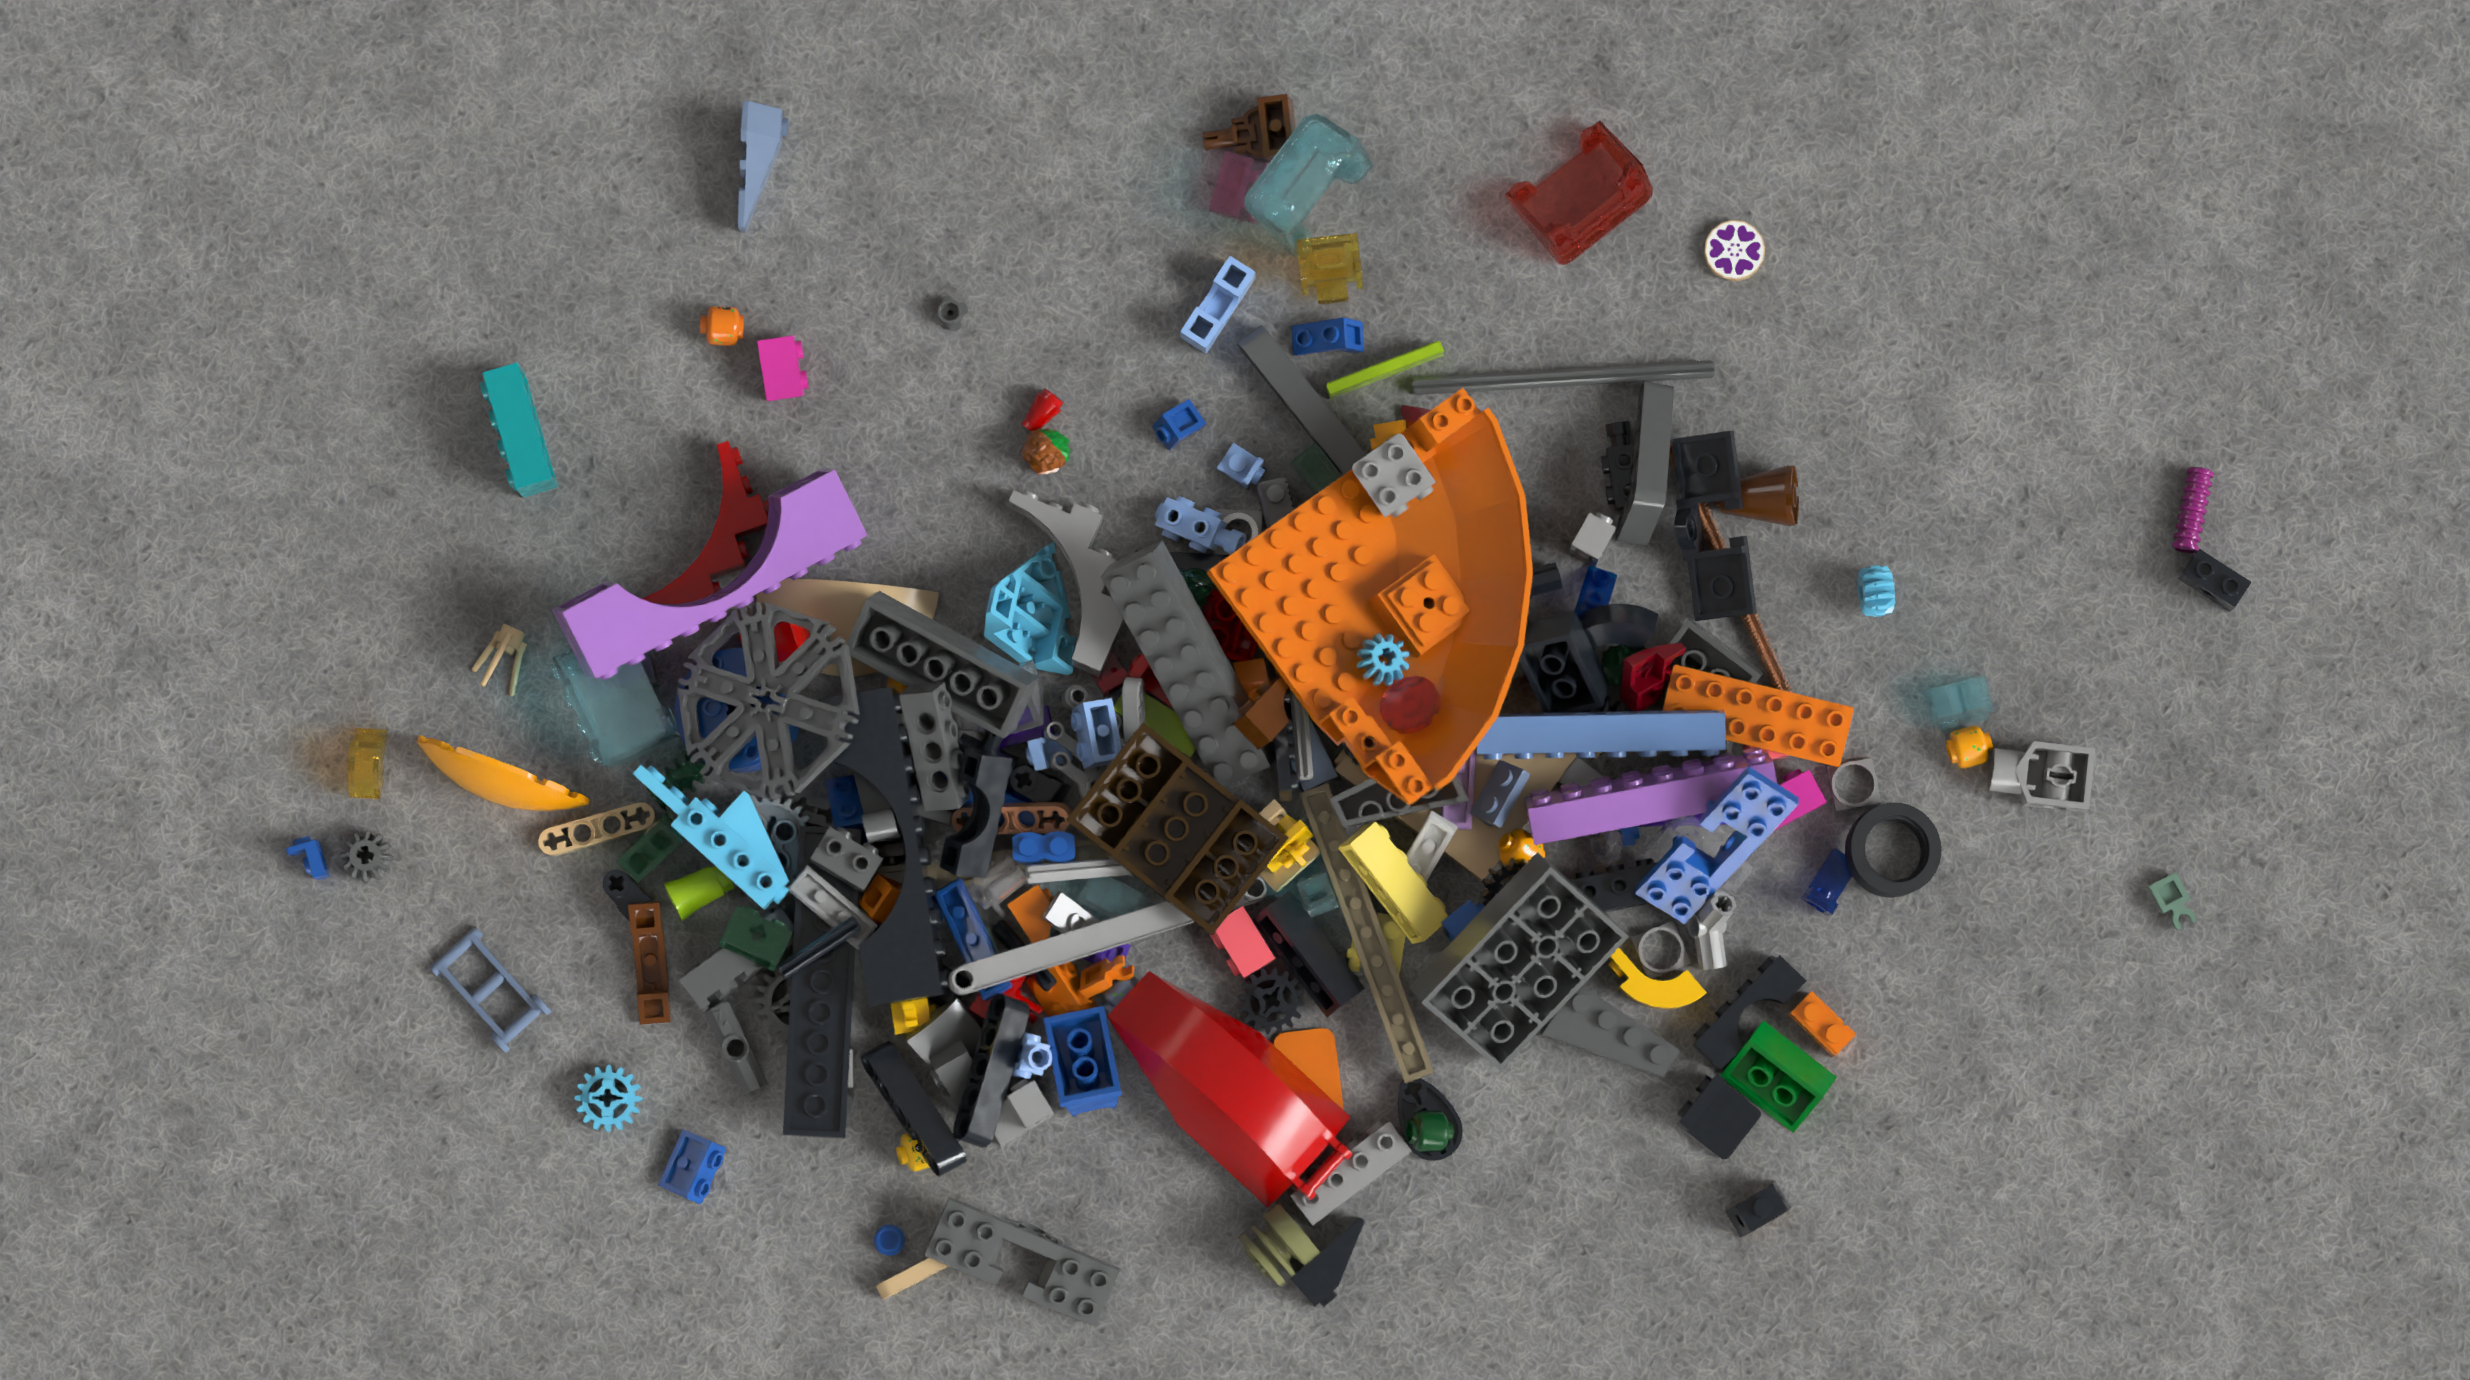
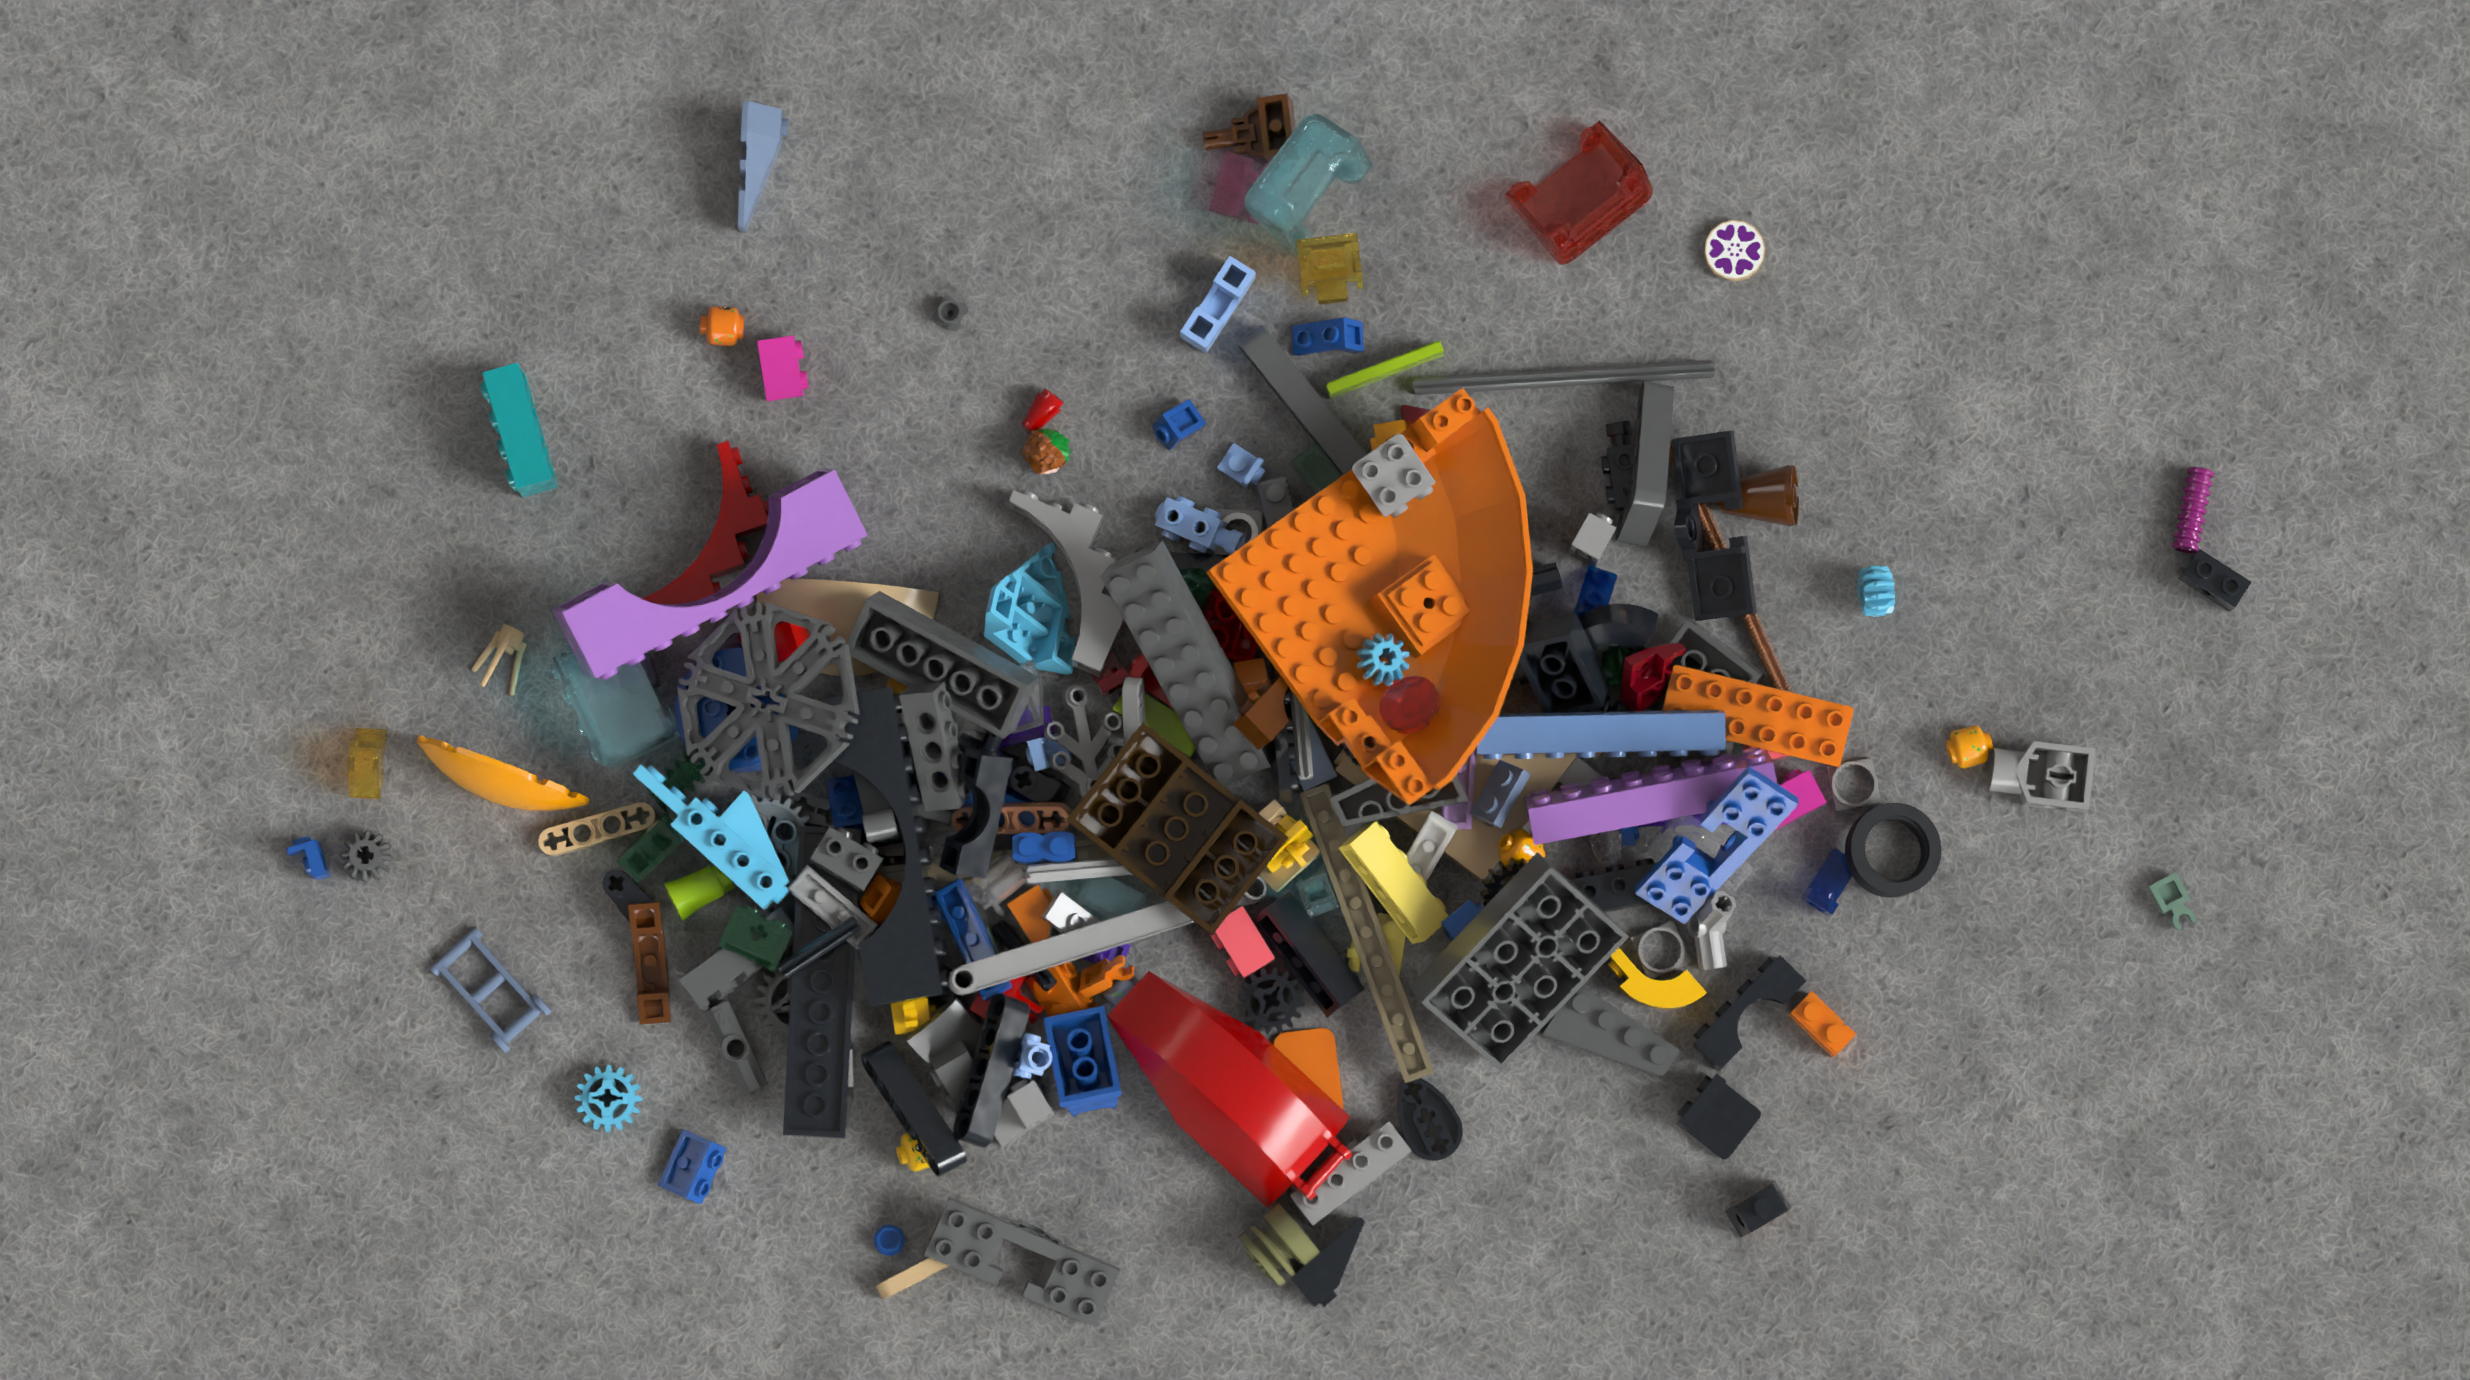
(1096, 732): light blue brick -> none
(1429, 1130): dark green head -> none
(1778, 1076): green slope -> none
(1959, 702): clear light blue brick -> none

